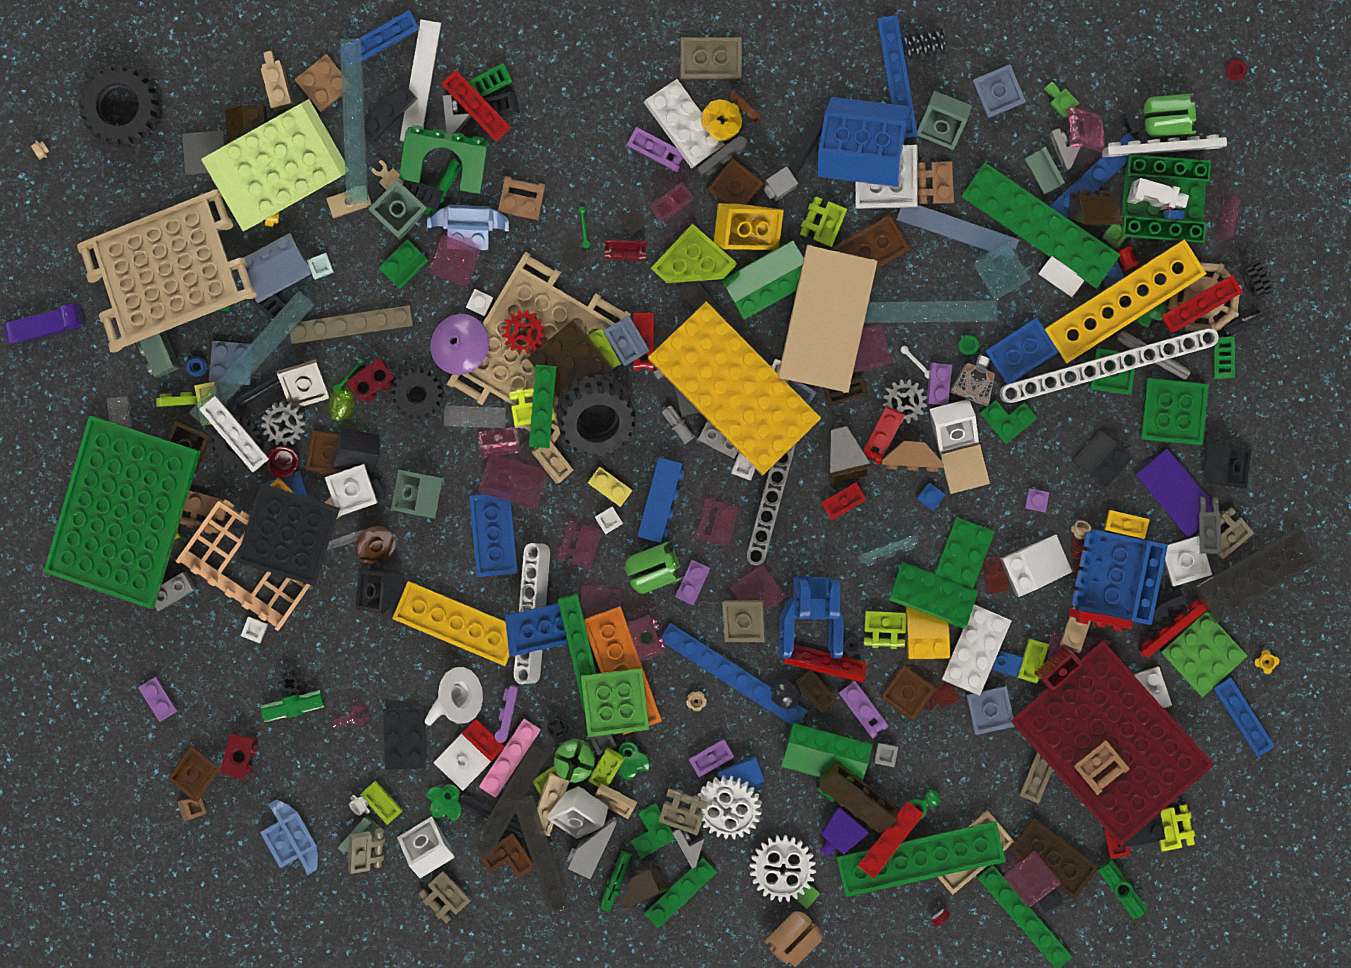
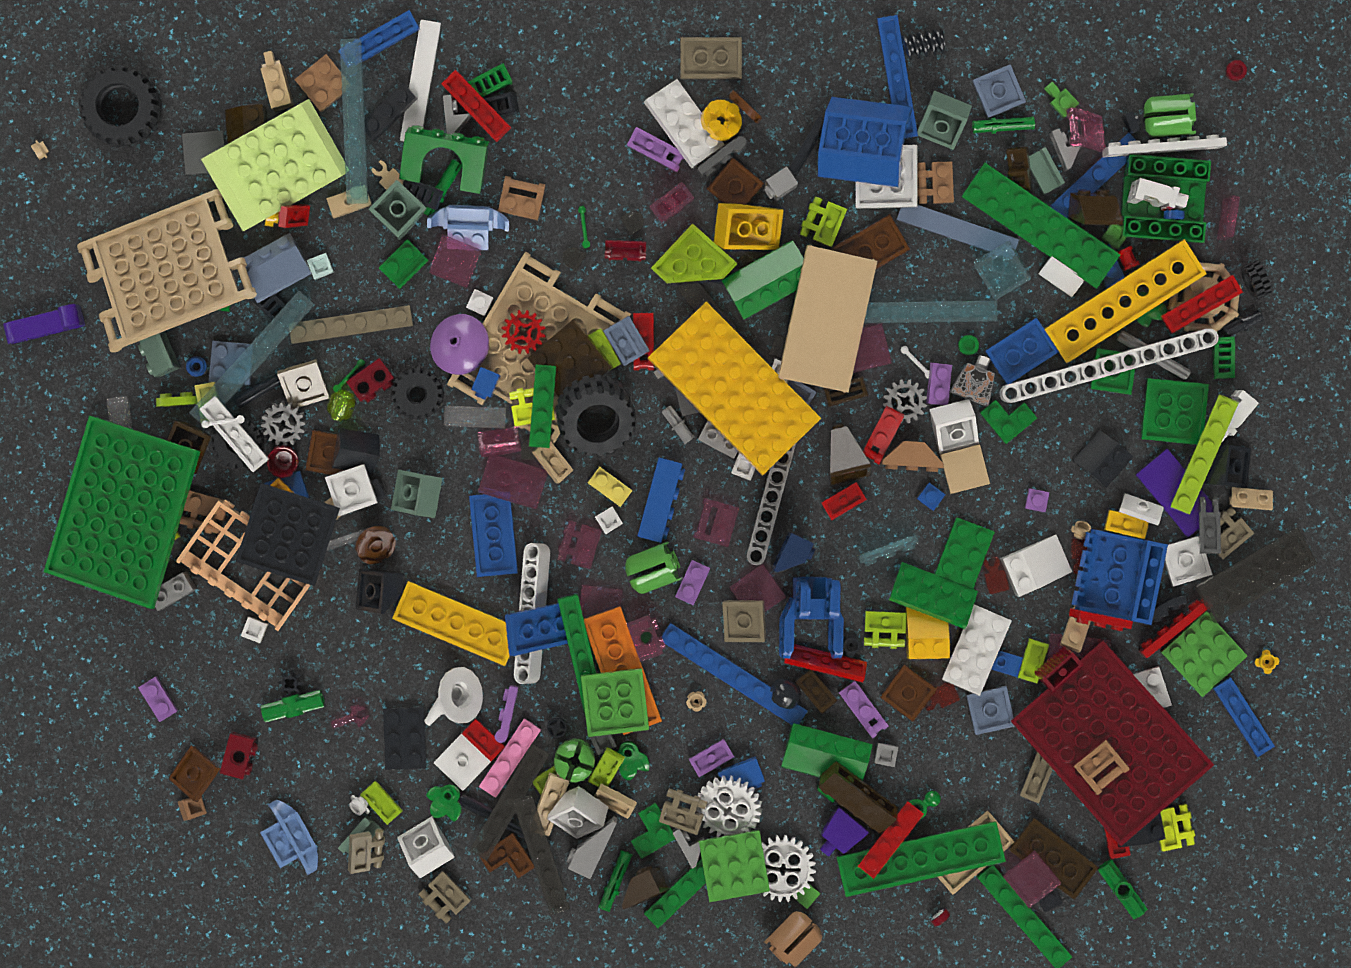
(240, 419): none -> white hinge
(294, 215): none -> red plate
(485, 383): none -> blue brick
(734, 865): none -> bright green plate
(793, 552): none -> dark blue slope
(995, 125): none -> green pin
(1019, 166): none -> dark brown slope
(1141, 509): none -> white plate
(1204, 454): none -> lime plate
(1243, 410): none -> white hips
(1251, 498): none -> tan hinge

